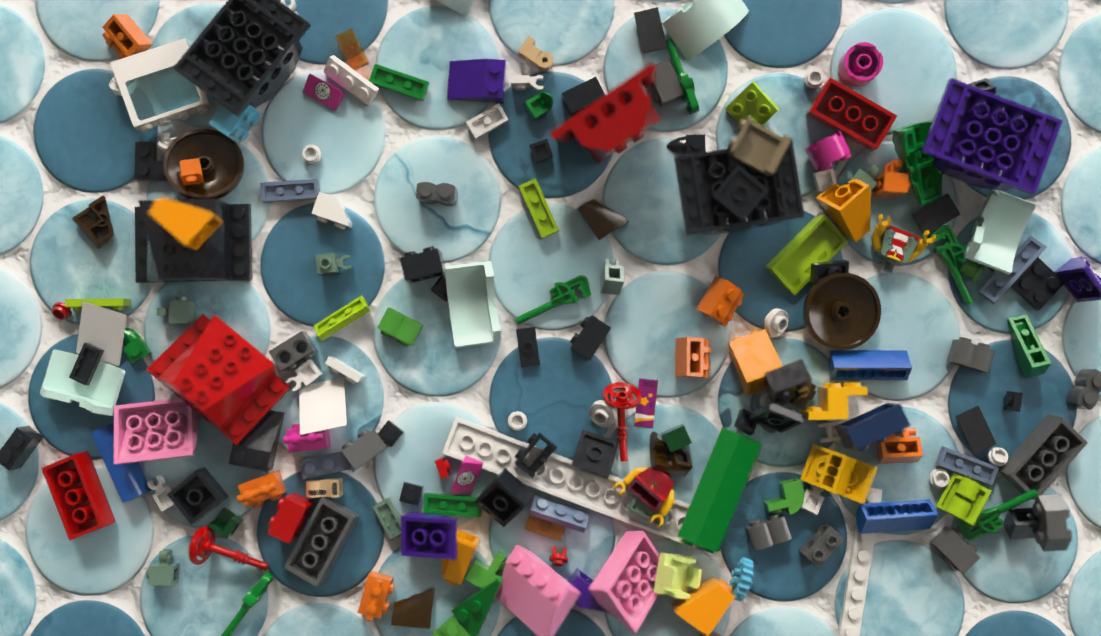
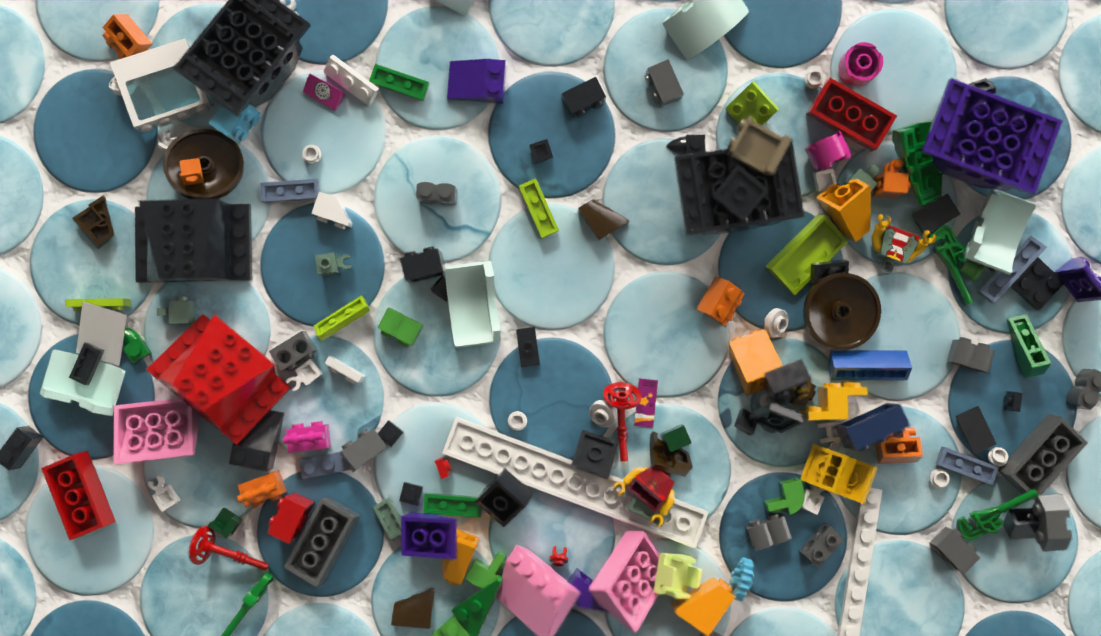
(60, 311): red plate -> none
(126, 477): blue brick -> none
(146, 163): black plate -> none
(163, 572): sand green brick -> none
(185, 222): light orange slope -> none
(197, 495): black brick -> none
(322, 406): white sticker -> none
(324, 488): tan leg -> none
(352, 49): clear orange plate -> none
(375, 595): orange brick -> none
(467, 476): dark pink slope -> none
(487, 121): white plate -> none
(522, 82): white plate -> none
(539, 104): green plate -> none
(541, 60): tan leg -> none
(542, 457): black window -> none
(545, 528): clear orange plate -> none
(559, 513): sand blue plate -> none
(562, 295): green piece -> none
(590, 337): black brick -> none
(612, 278): sand green brick -> none
(614, 118): red wedge -> none
(650, 30): black piece -> none
(685, 82): green piece -> none
(692, 357): orange brick -> none
(719, 491): green panel -> none
(895, 516): blue brick -> none
(964, 499): lime plate -> none

